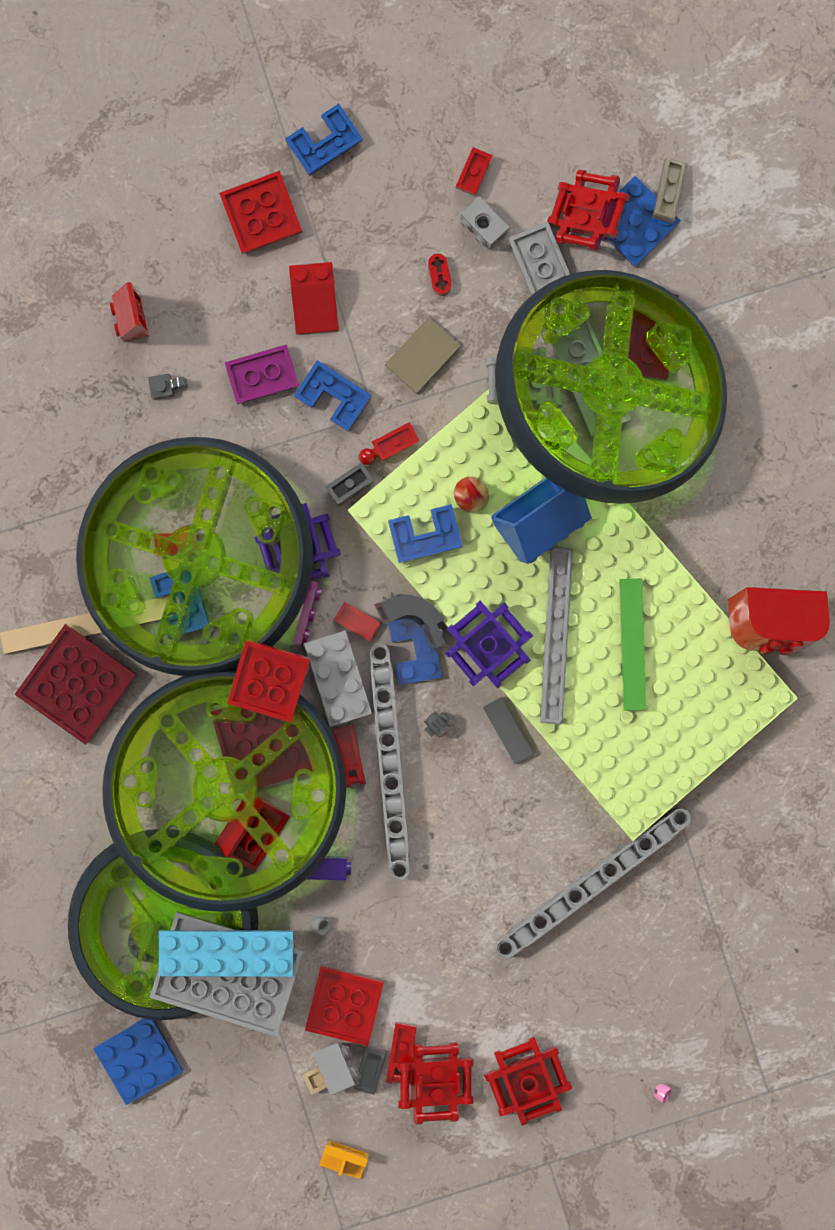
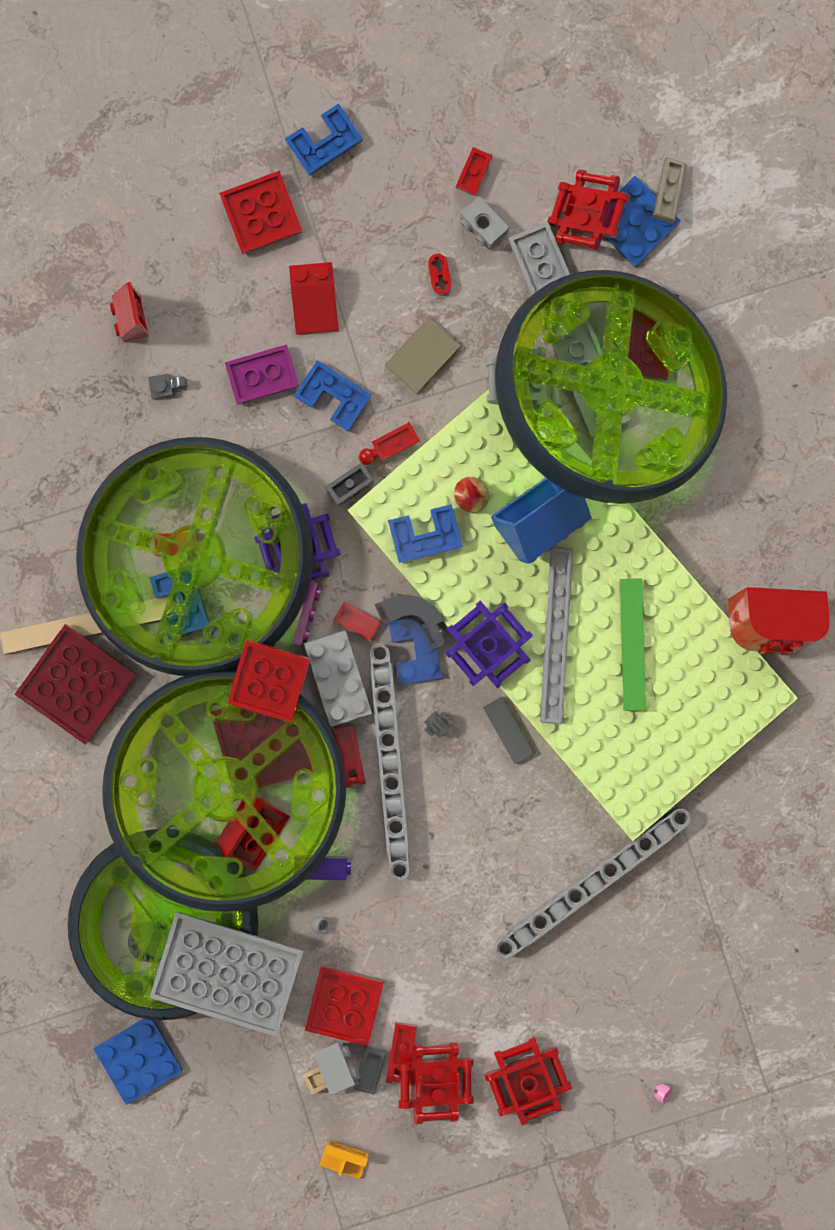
(226, 953): medium azure plate -> none

